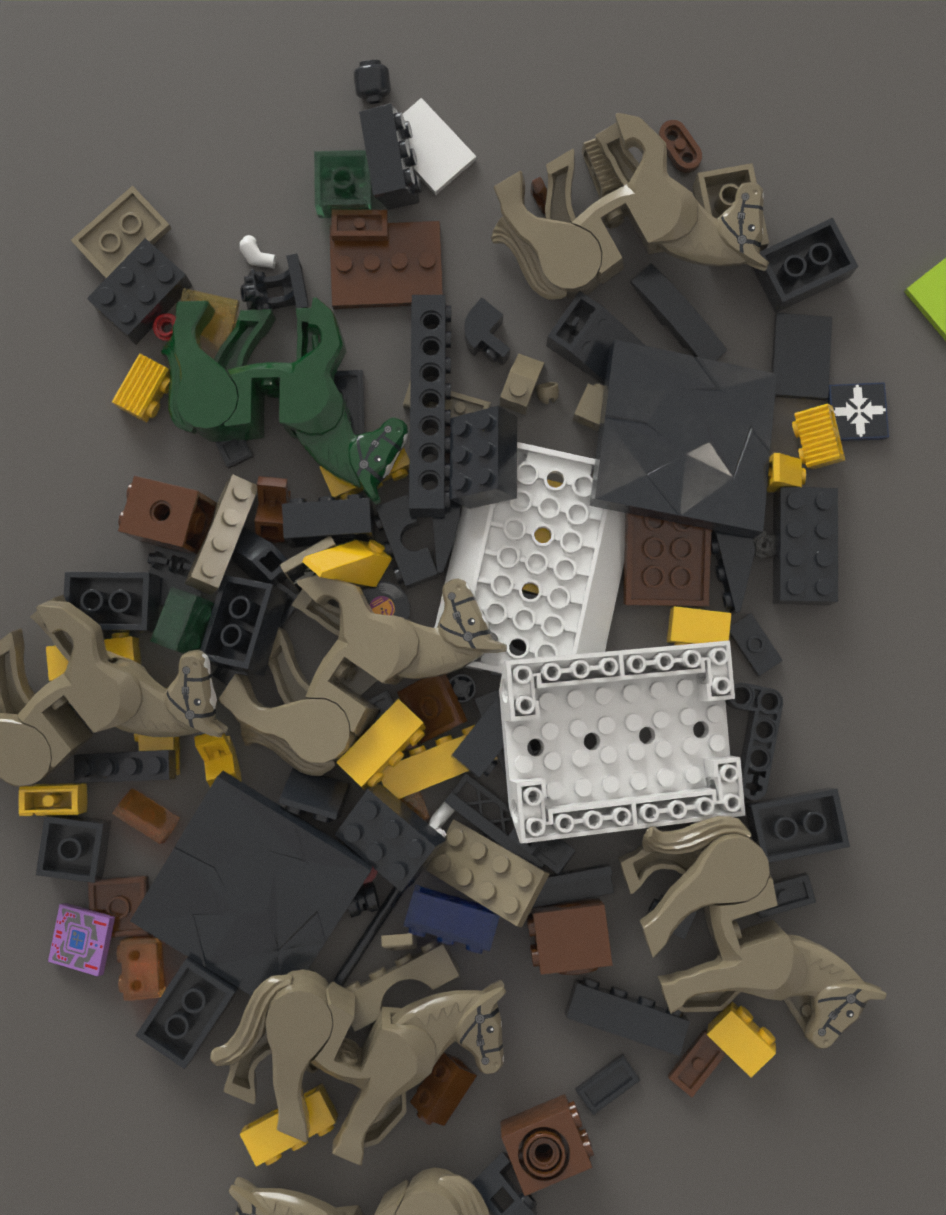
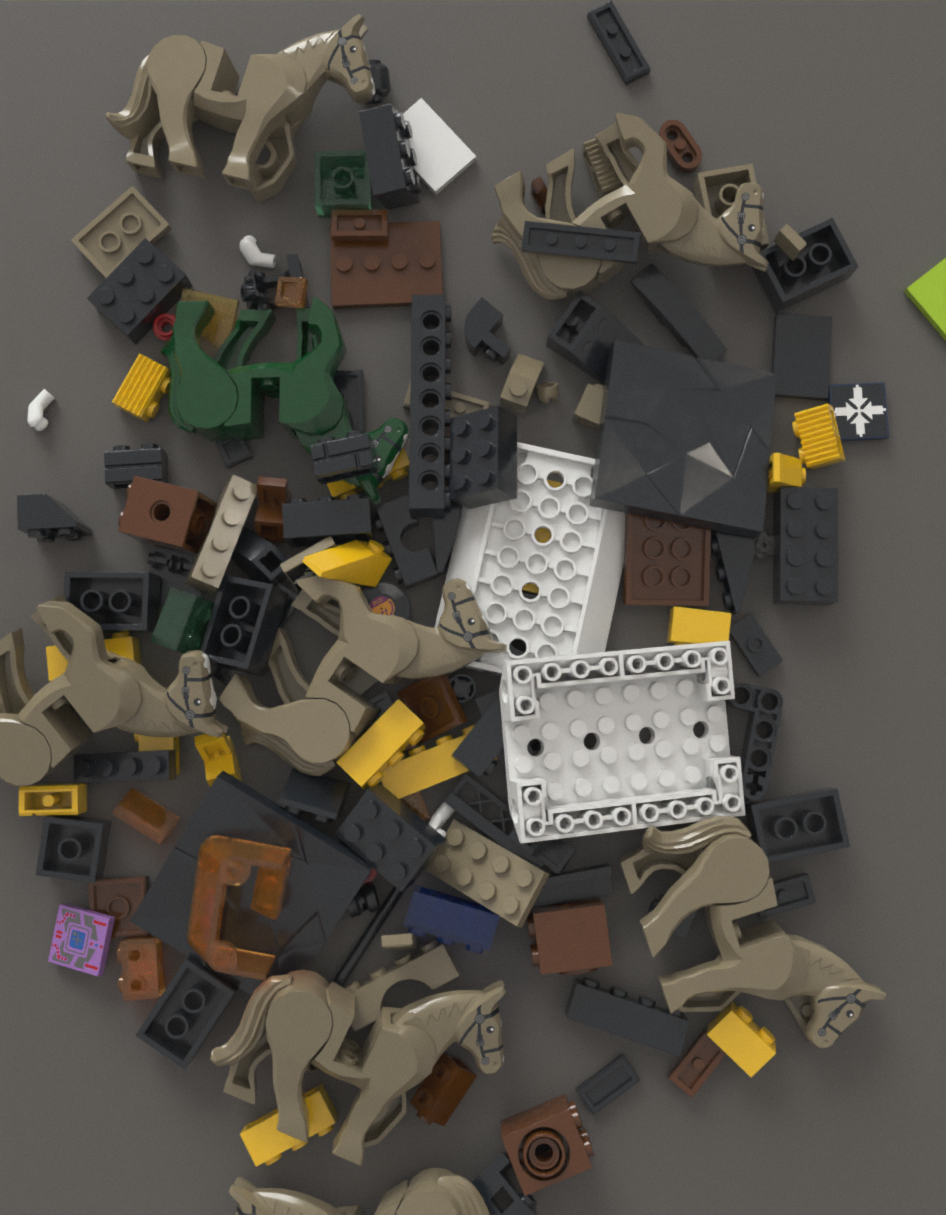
(36, 409): none -> white arm
(48, 518): none -> black slope
(124, 464): none -> black brick
(222, 863): none -> clear orange windscreen
(270, 890): none -> clear orange slope
(277, 95): none -> dark tan animal
(291, 292): none -> clear orange tile
(344, 457): none -> black brick
(581, 242): none -> black plate
(618, 43): none -> black tile
(790, 242): none -> dark tan tile

